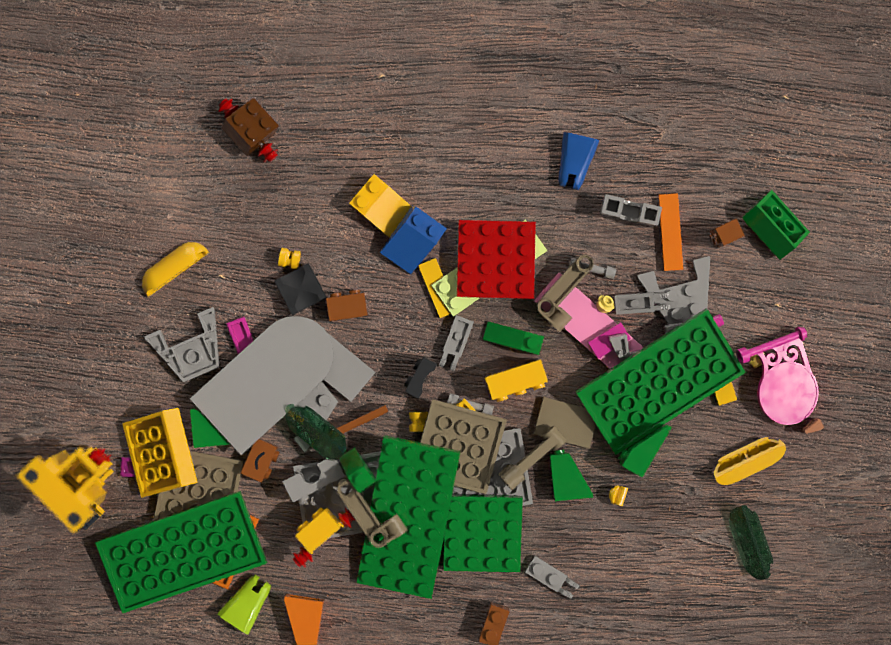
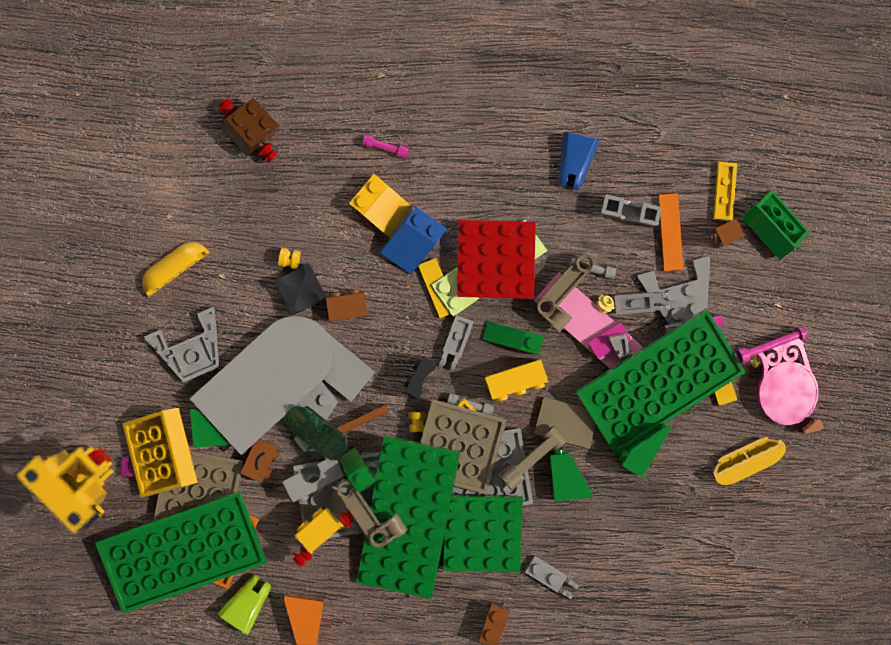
(240, 334): dark pink tile -> none
(401, 151): none -> dark pink bar
(617, 495): yellow plate -> none
(724, 191): none -> yellow tile
(751, 542): clear green brick -> none

